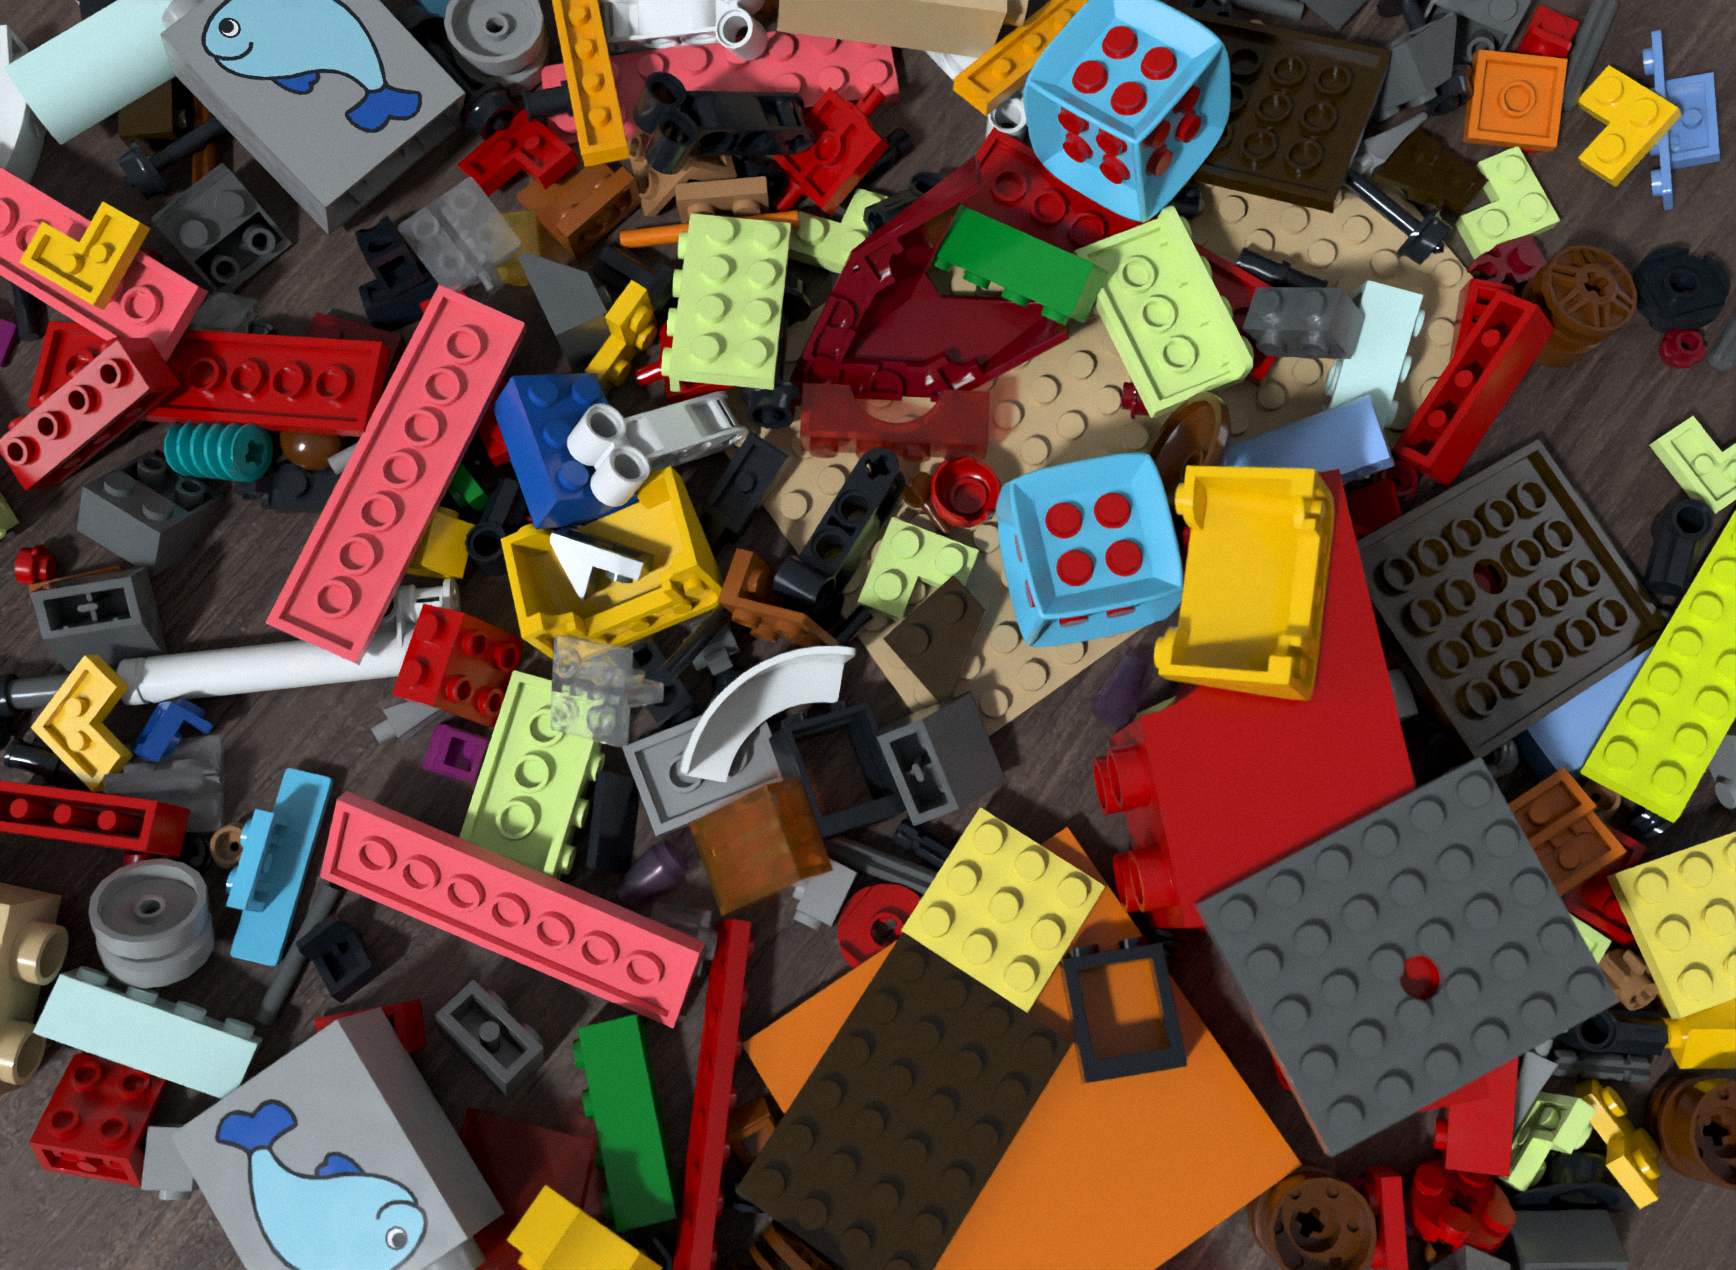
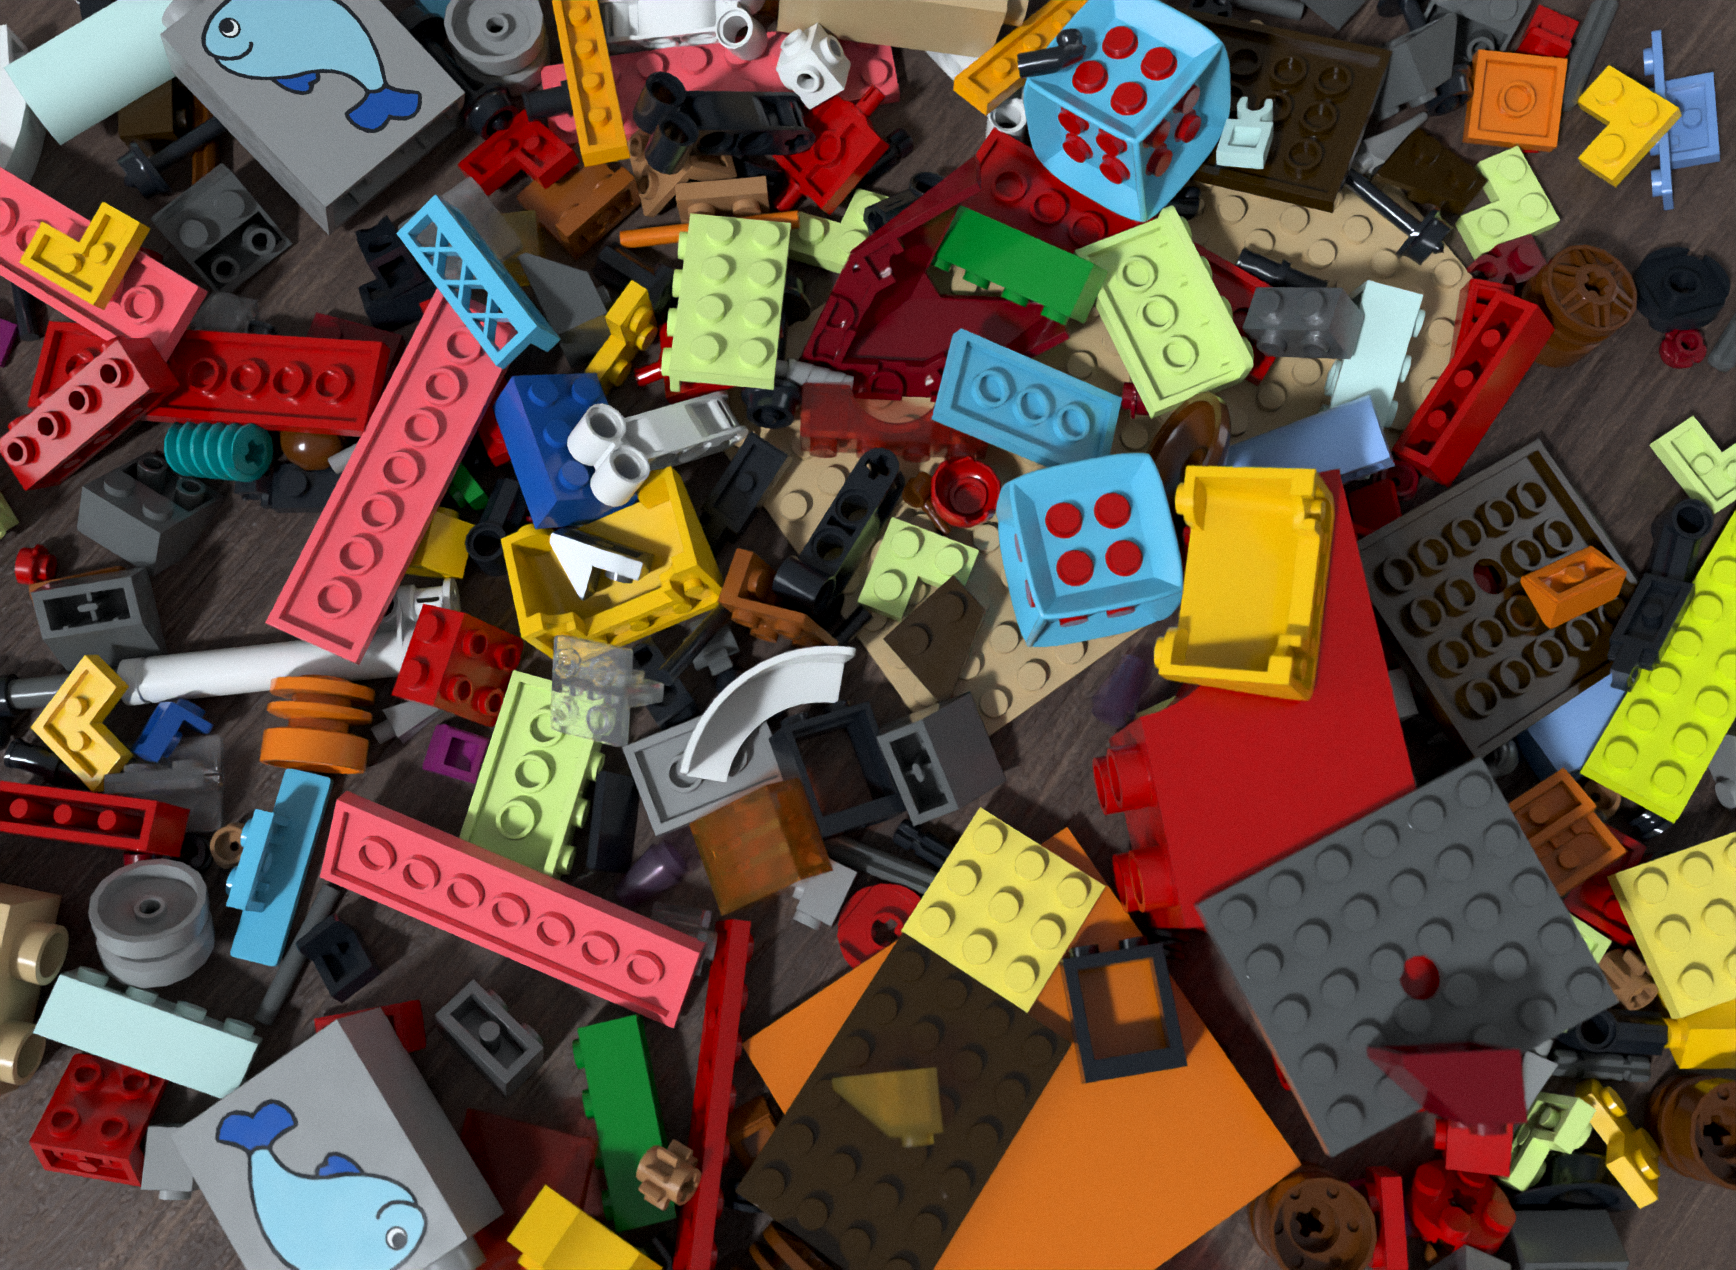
(318, 725): none -> orange wheel
(491, 276): none -> medium azure fence
(668, 1175): none -> medium nougat gear
(803, 372): none -> light grey animal
(813, 65): none -> white brick
(897, 1102): none -> clear yellow slope
(1023, 404): none -> medium azure plate
(1053, 59): none -> black arm
(1247, 138): none -> light aqua plate
(1464, 1082): none -> dark red slope
(1573, 585): none -> orange slope
(1647, 627): none -> black hinge

